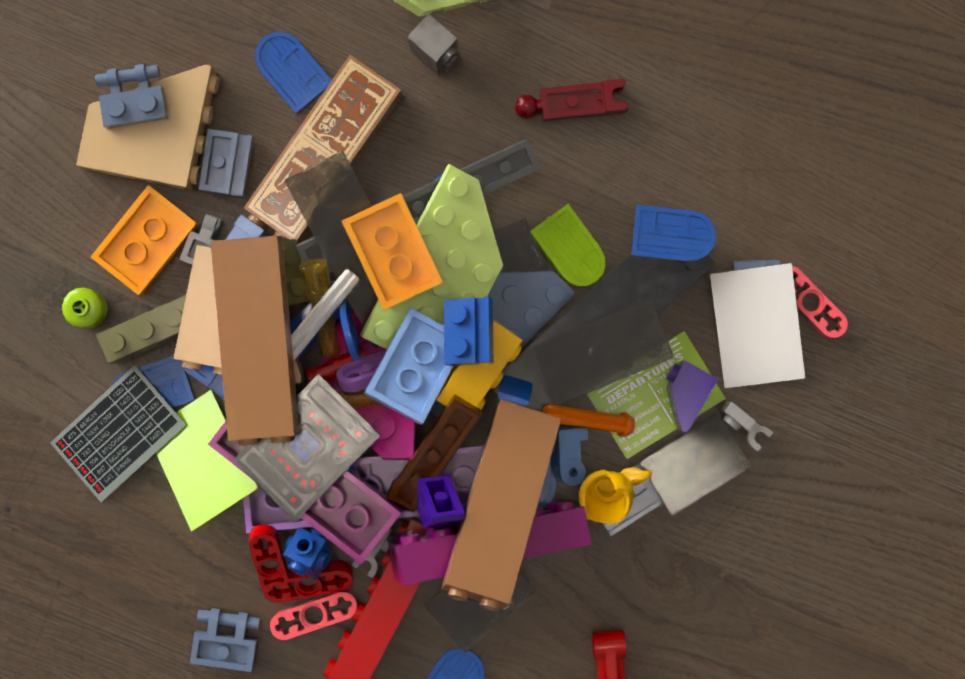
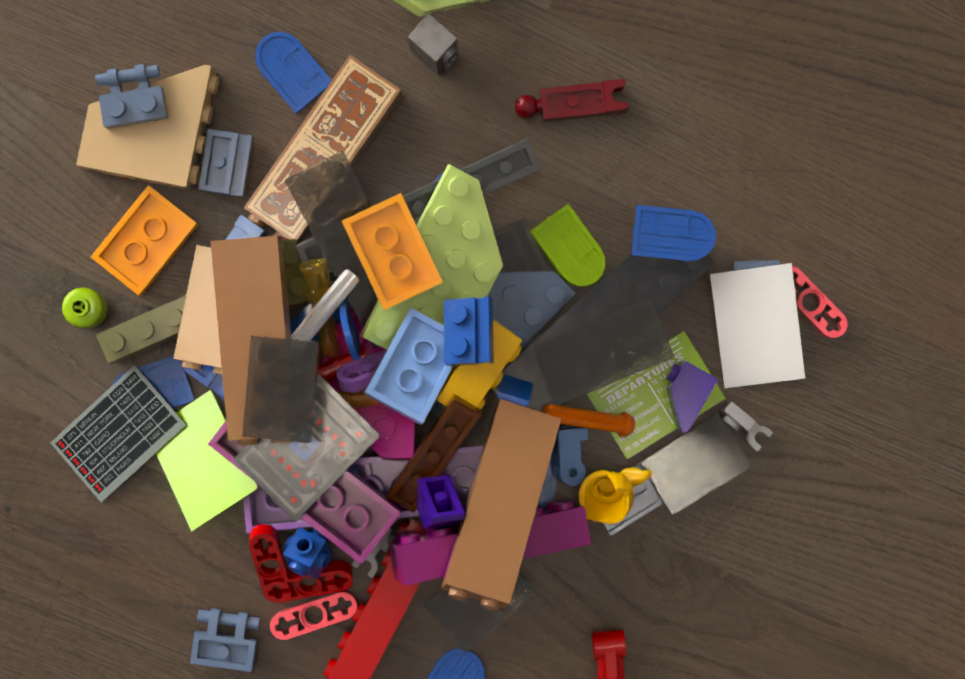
(208, 230): light grey plate -> none
(281, 389): none -> clear smoke plate

